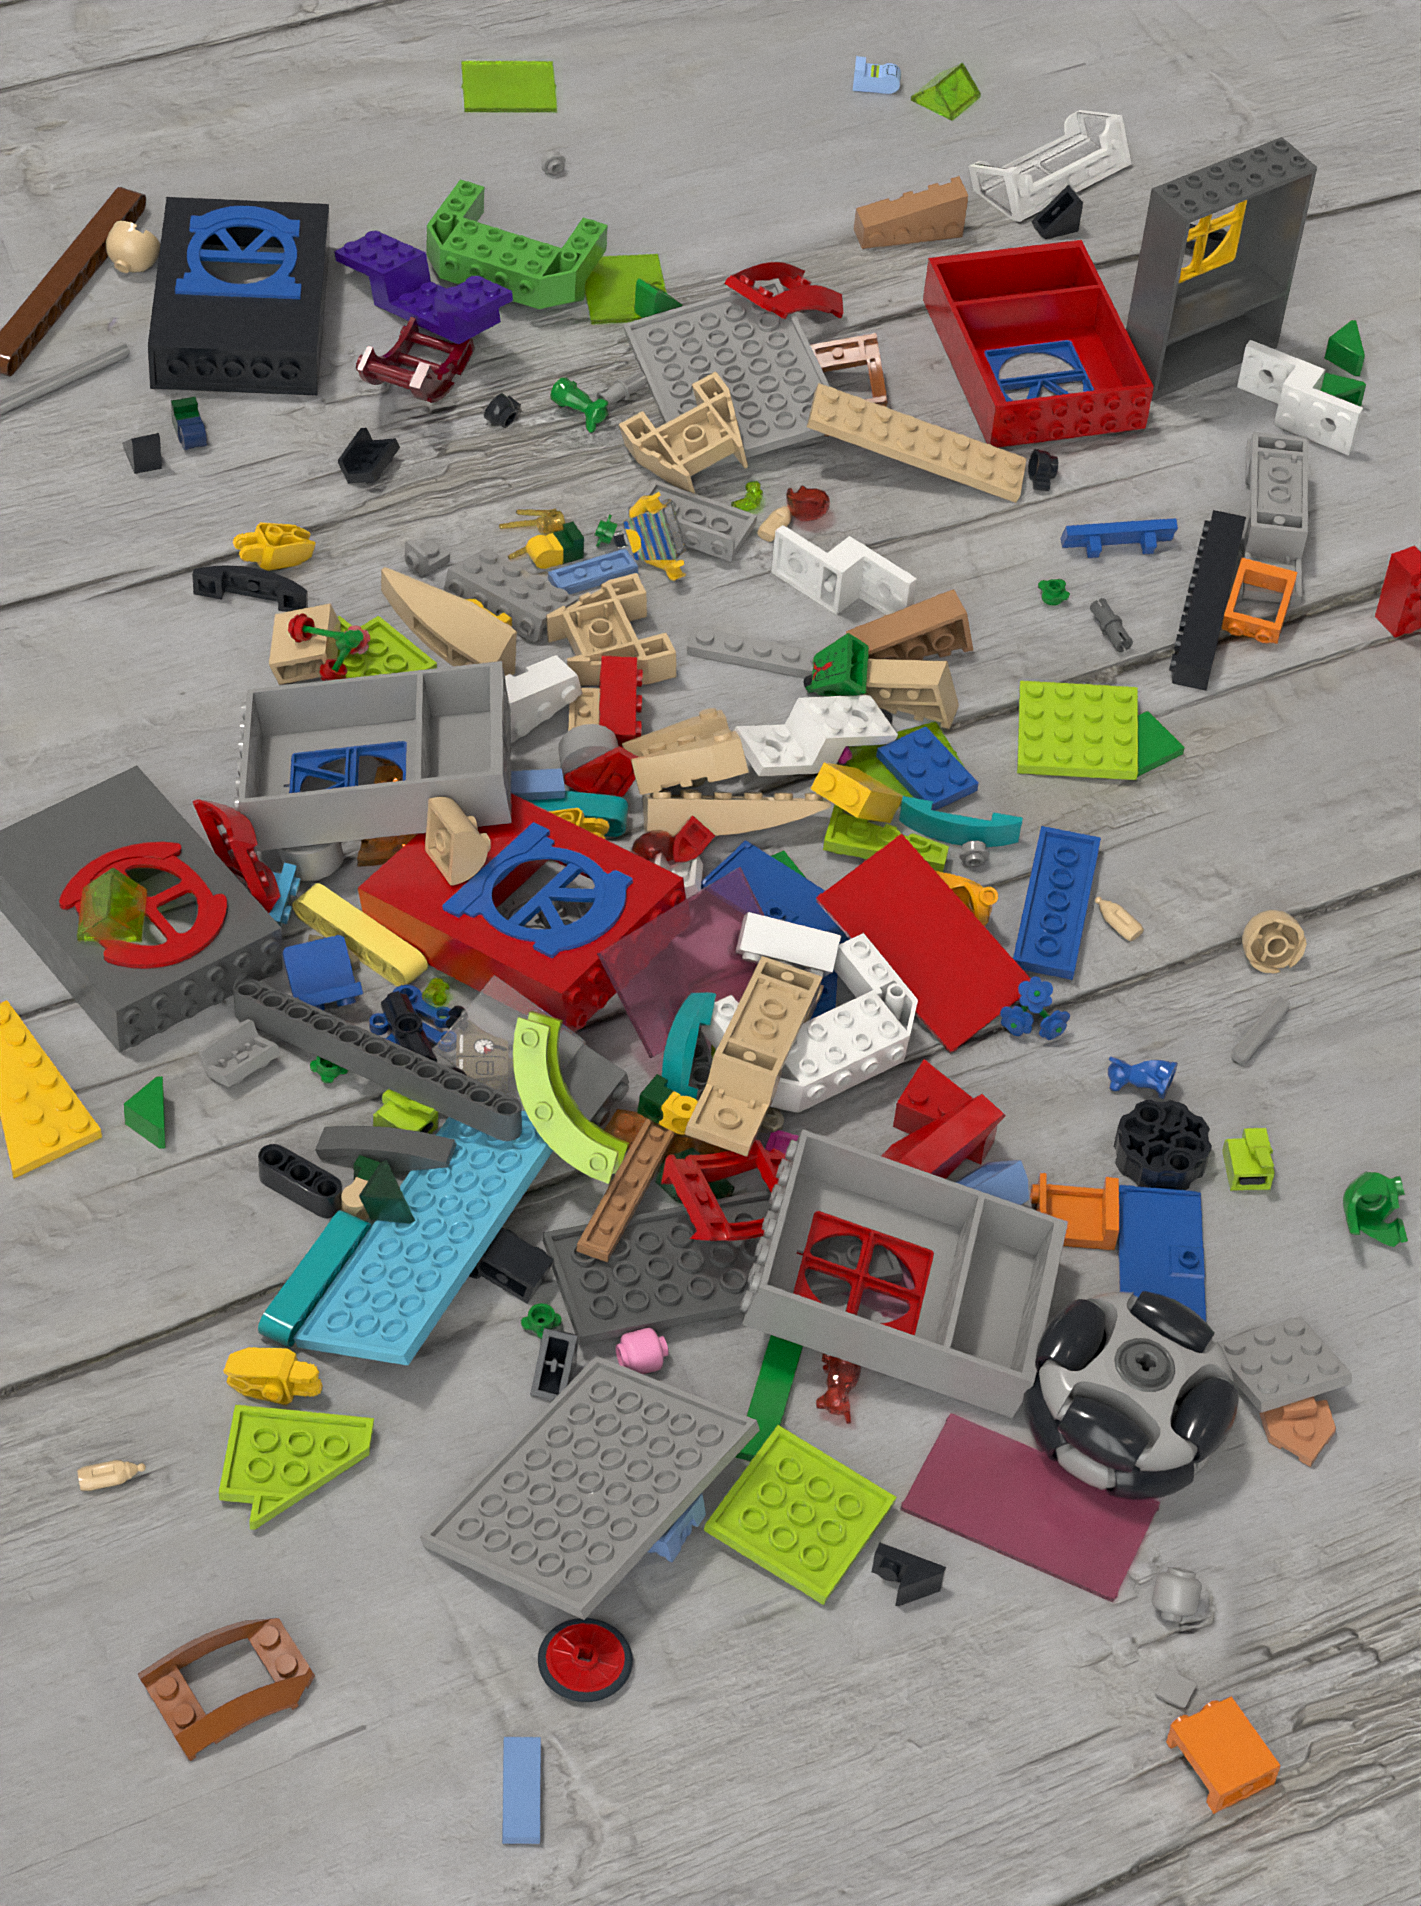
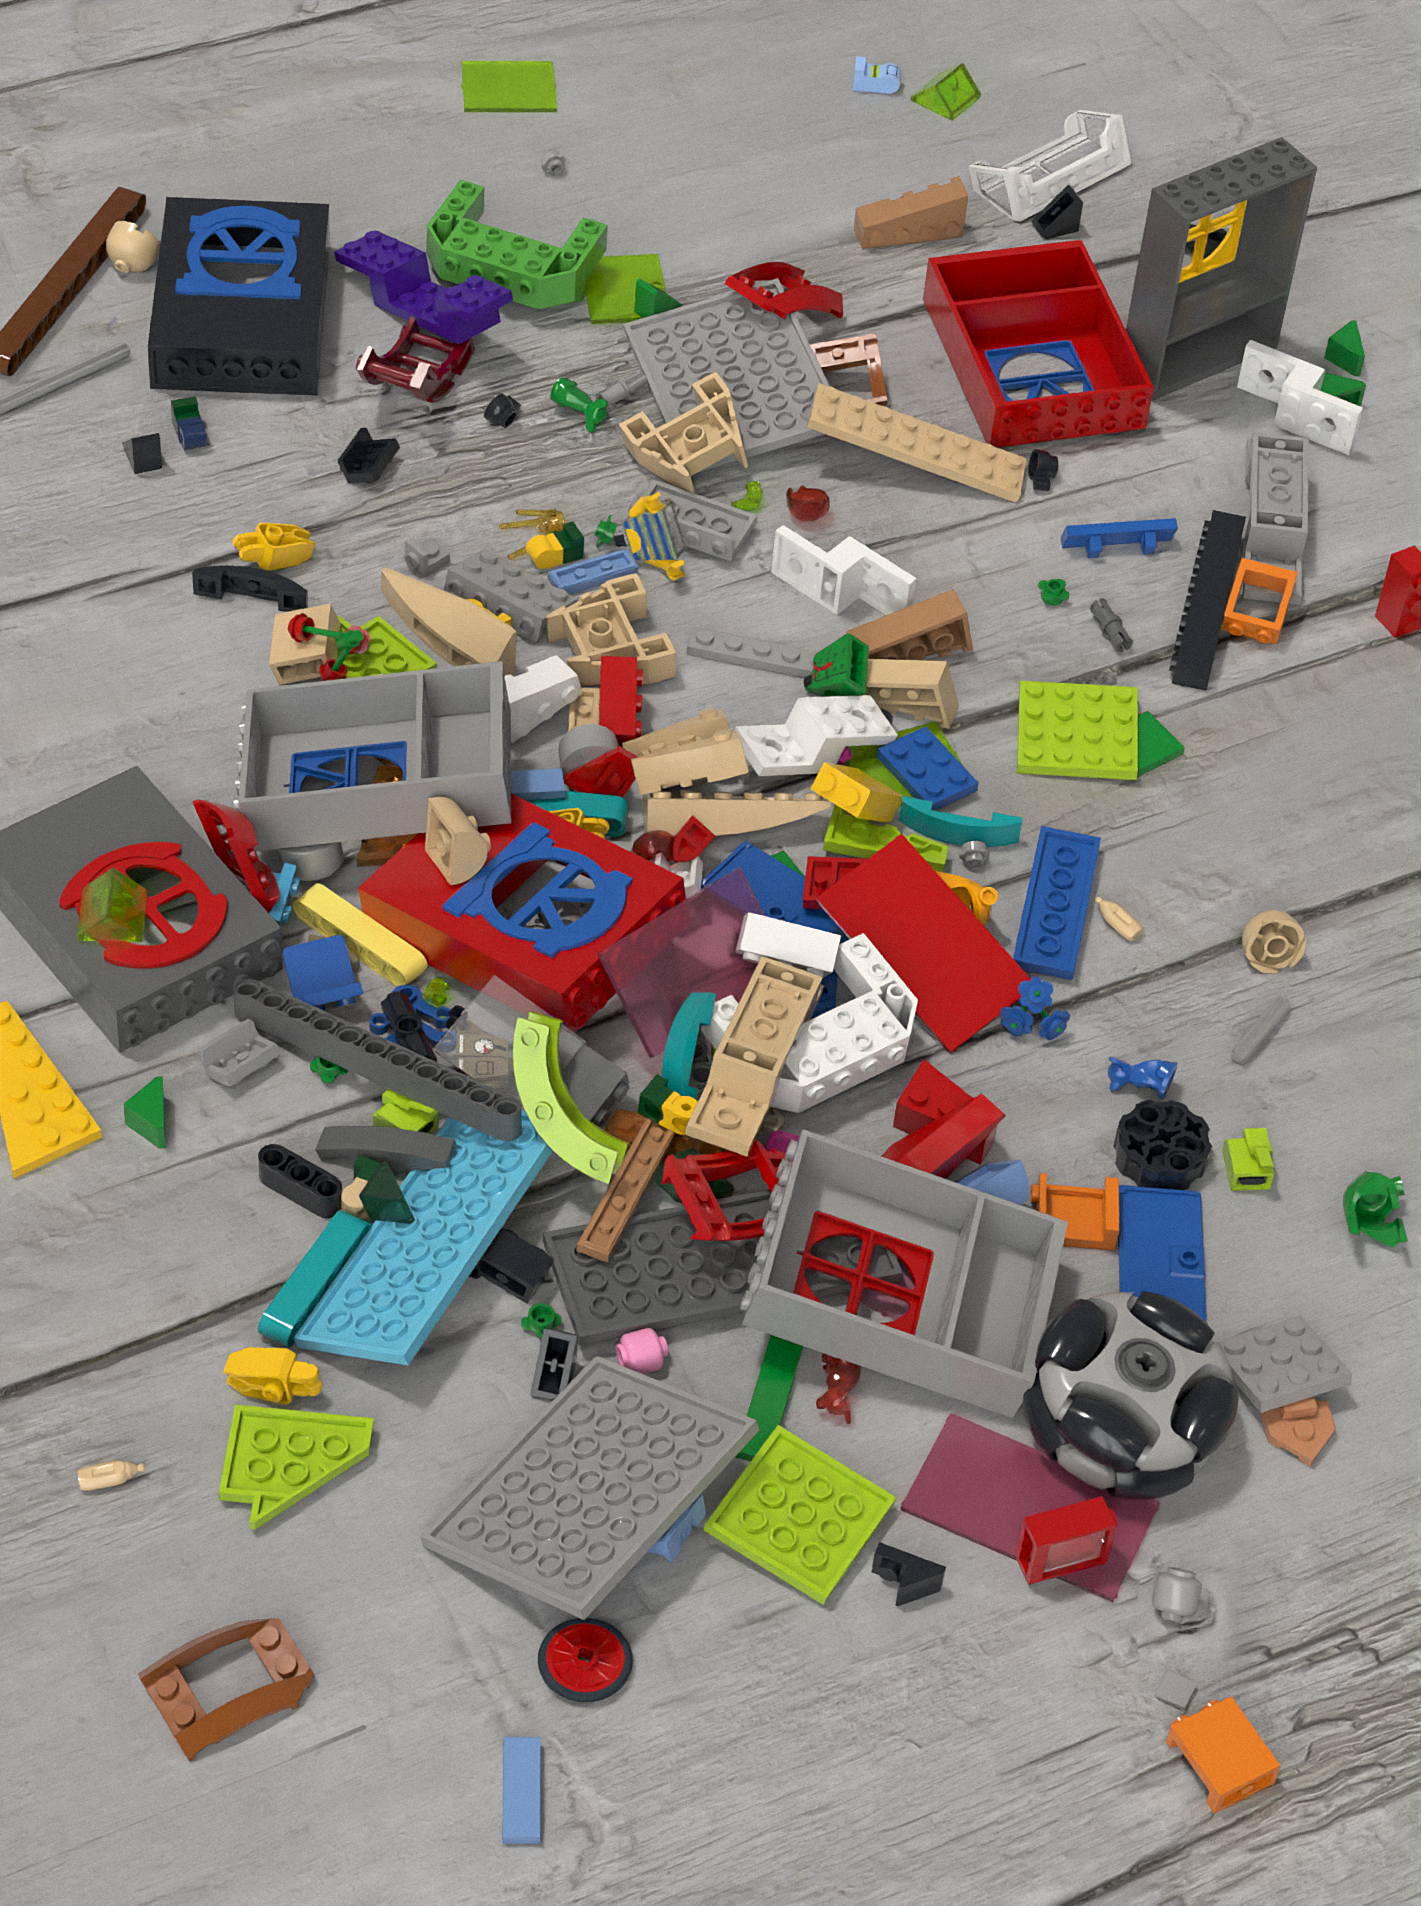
(775, 520): tan piece -> none
(822, 874): none -> red wing
(1065, 1540): none -> red window

